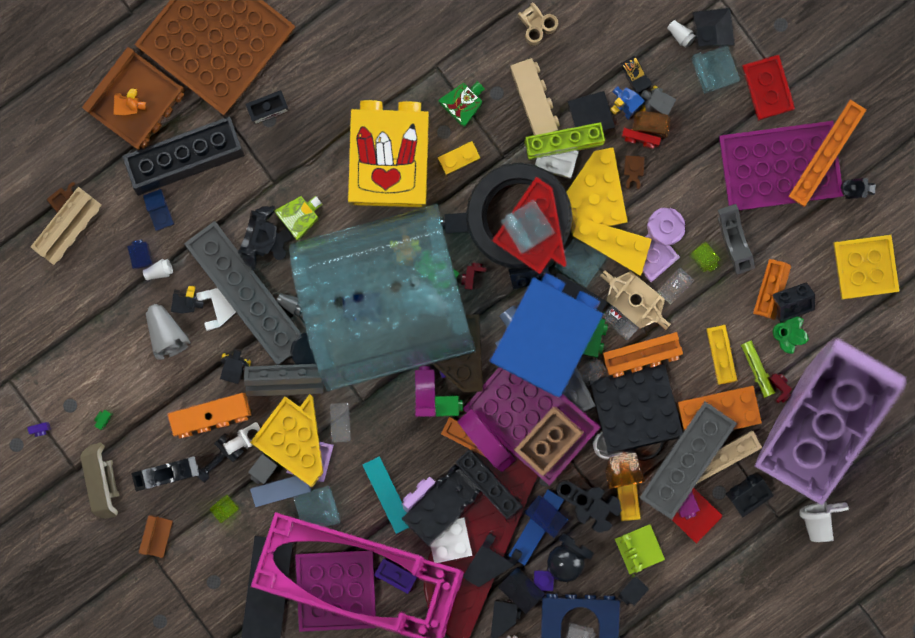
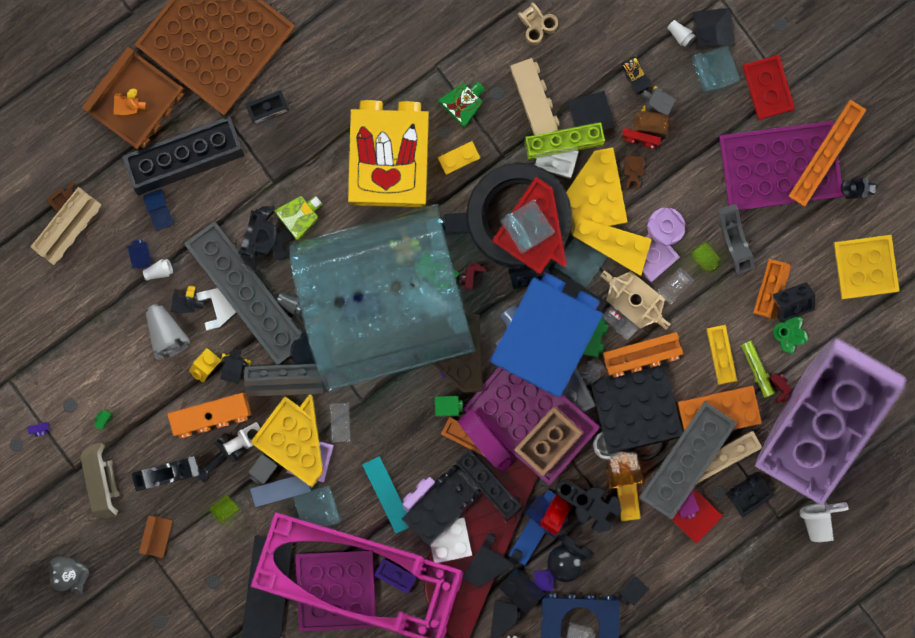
(67, 574): none -> dark grey piece
(204, 365): none -> yellow bracket
(425, 391): magenta arch -> none
(555, 514): none -> red plate
(627, 101): blue piece -> none
(639, 549): lime hinge -> none

